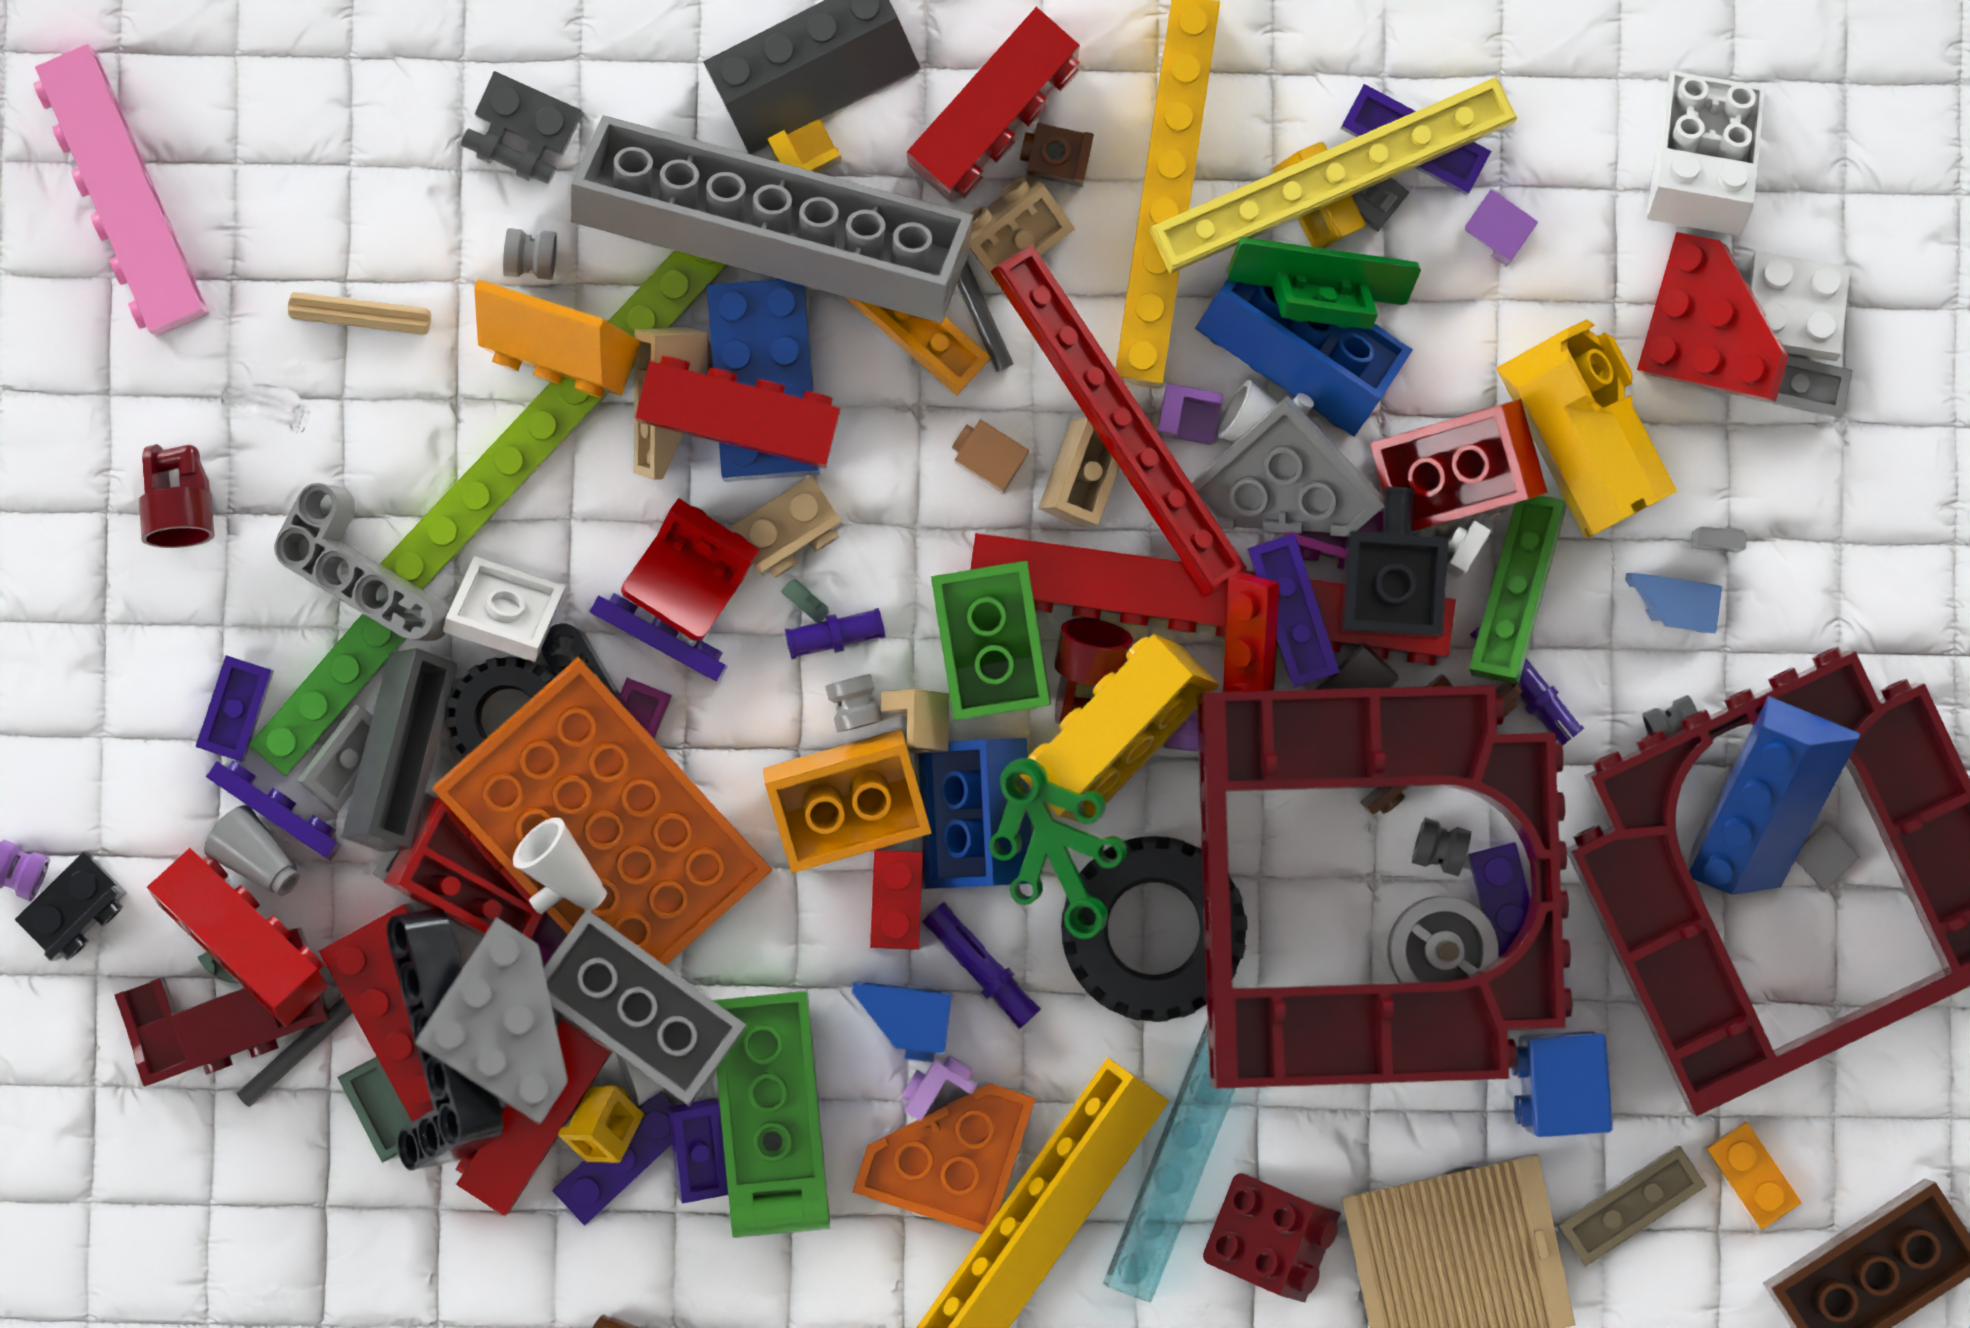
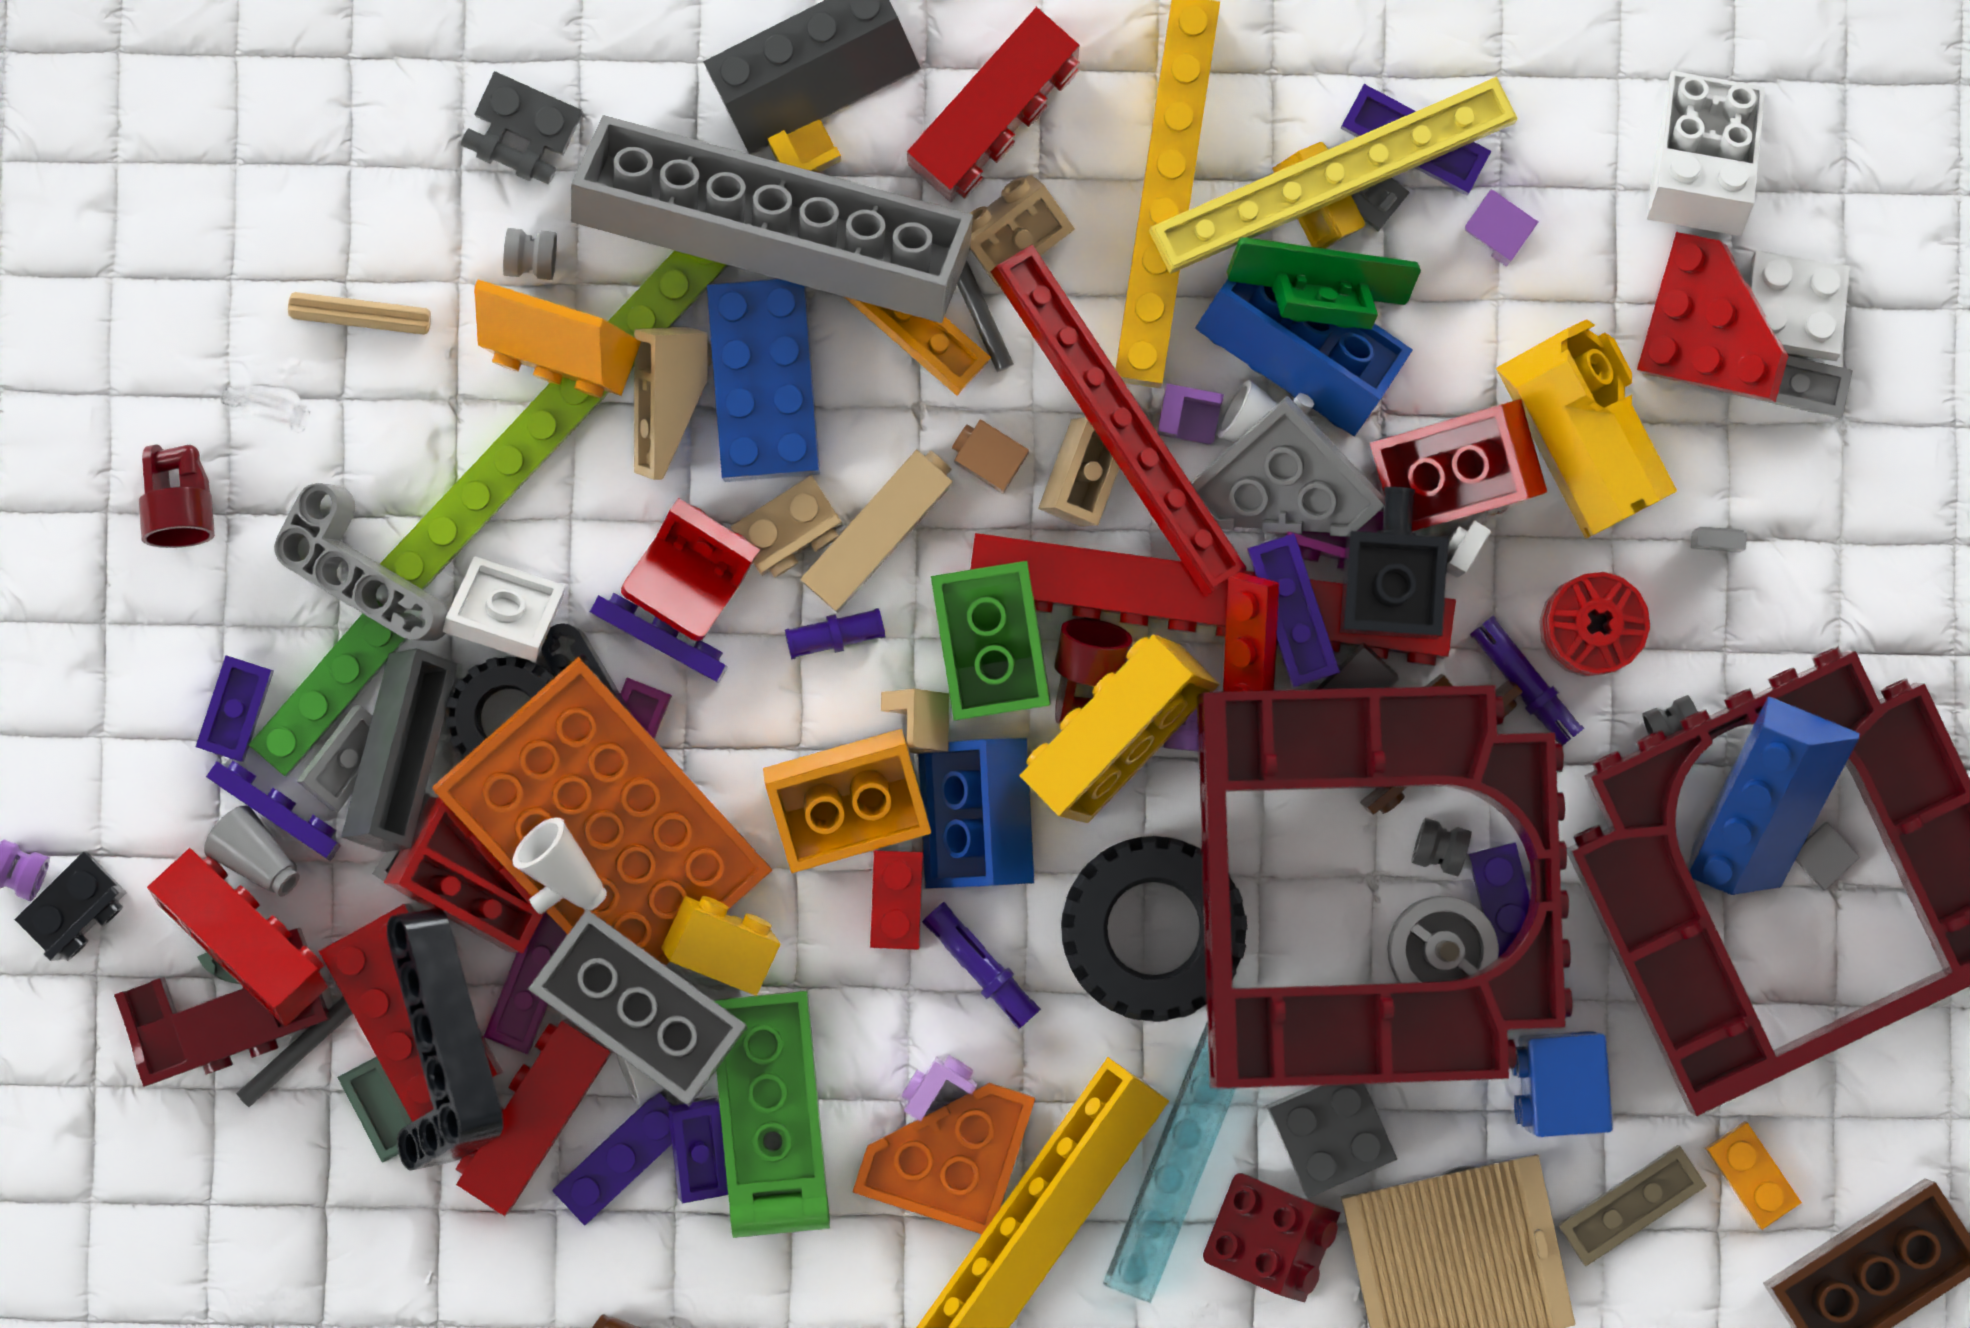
(121, 191): bright pink brick -> none
(501, 1024): light grey plate -> none
(602, 1124): yellow brick -> none
(721, 944): none -> yellow piece
(738, 413): red brick -> none
(805, 600): sand green tile -> none
(854, 703): light grey wheel -> none
(878, 529): none -> tan brick
(908, 1017): blue slope -> none
(1052, 839): green plant -> none
(1068, 169): reddish brown brick -> none
(1331, 1135): none -> dark grey brick
(1517, 589): bright green plate -> none
(1566, 621): none -> red wheel
(1679, 601): medium blue slope -> none

